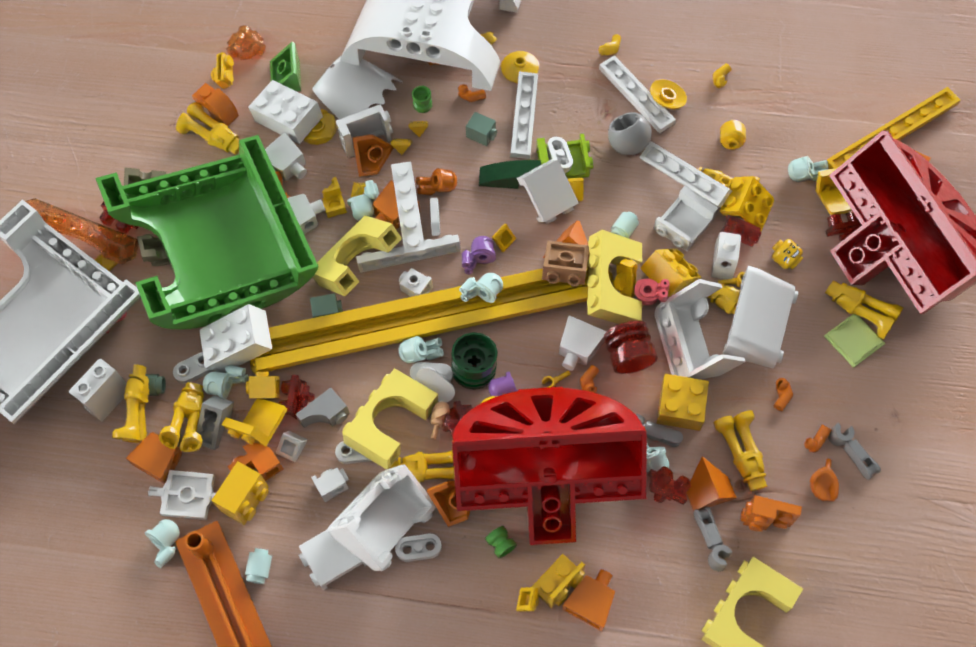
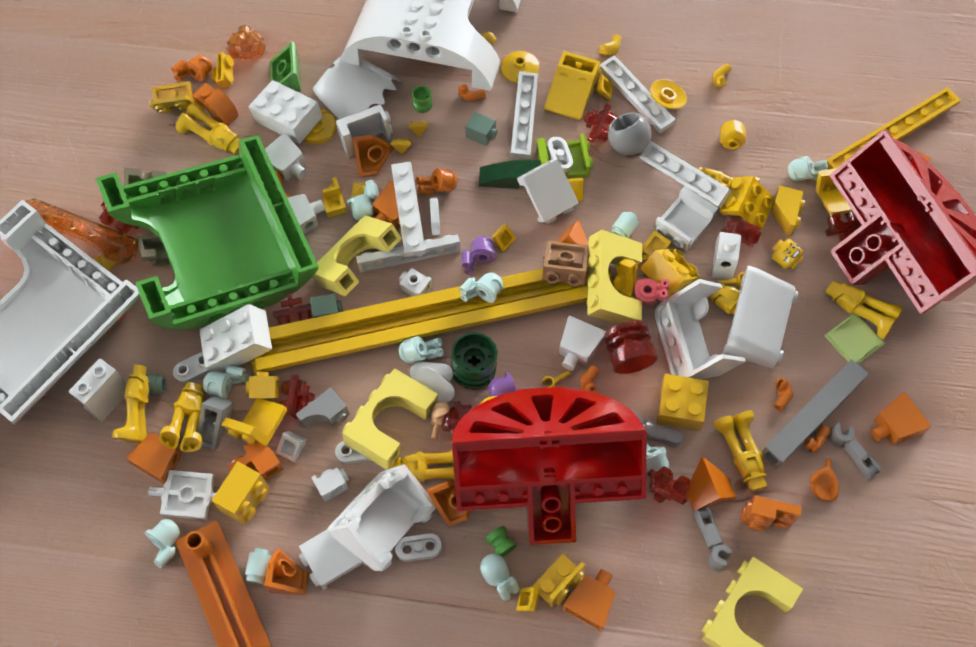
(172, 96): none -> yellow bracket
(196, 68): none -> orange piece
(285, 575): none -> orange slope
(302, 311): none -> clear red hips
(497, 574): none -> light aqua piece
(572, 85): none -> yellow slope
(598, 121): none -> clear red hips
(604, 87): none -> yellow slope
(654, 242): none -> yellow slope
(786, 207): none -> yellow slope
(814, 413): none -> light grey brick
(900, 421): none -> orange torso

